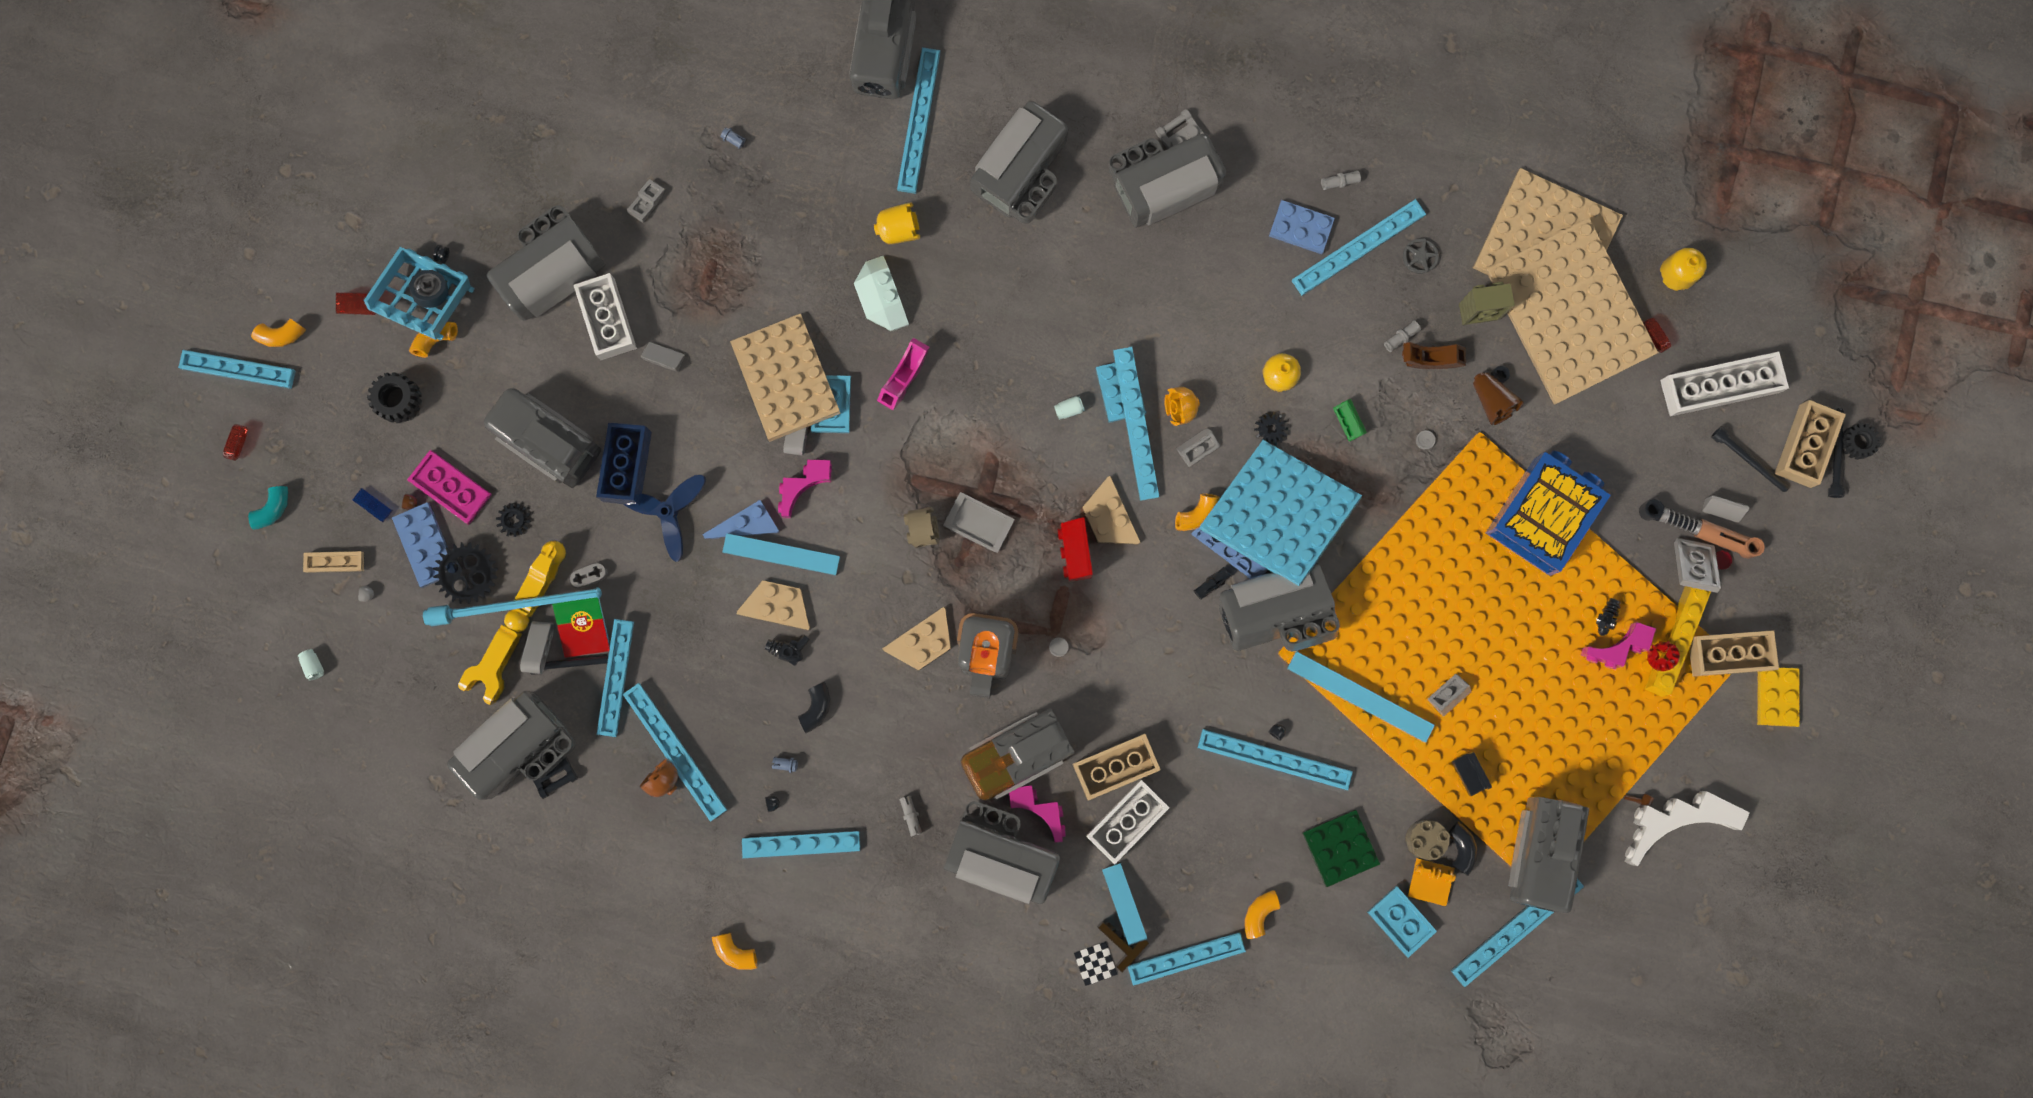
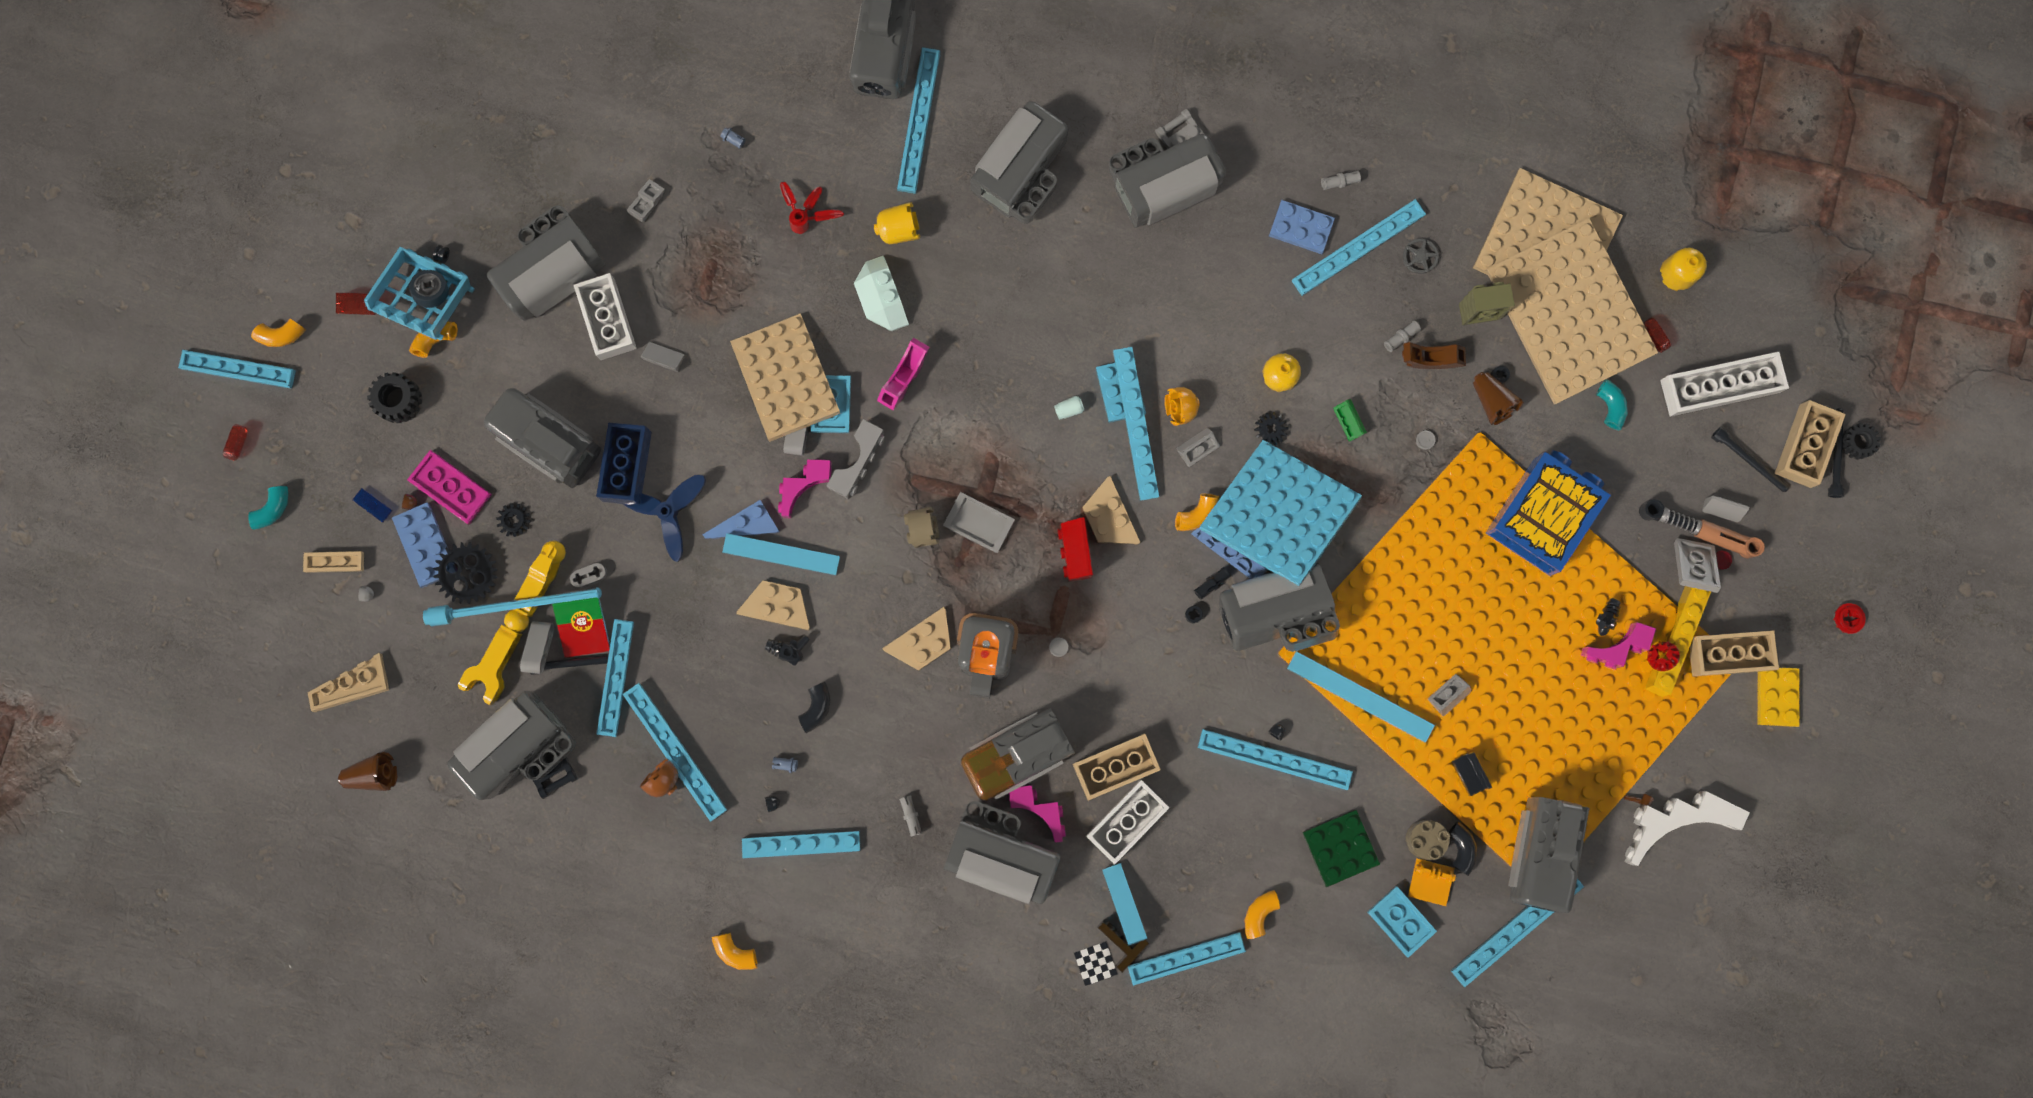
(311, 665): light aqua piece -> none
(361, 682): none -> tan wing
(370, 774): none -> reddish brown cone
(798, 218): none -> red plant
(845, 481): none -> light grey arch
(1197, 619): none -> black bush
(1616, 404): none -> teal cylinder
(1853, 611): none -> red gear

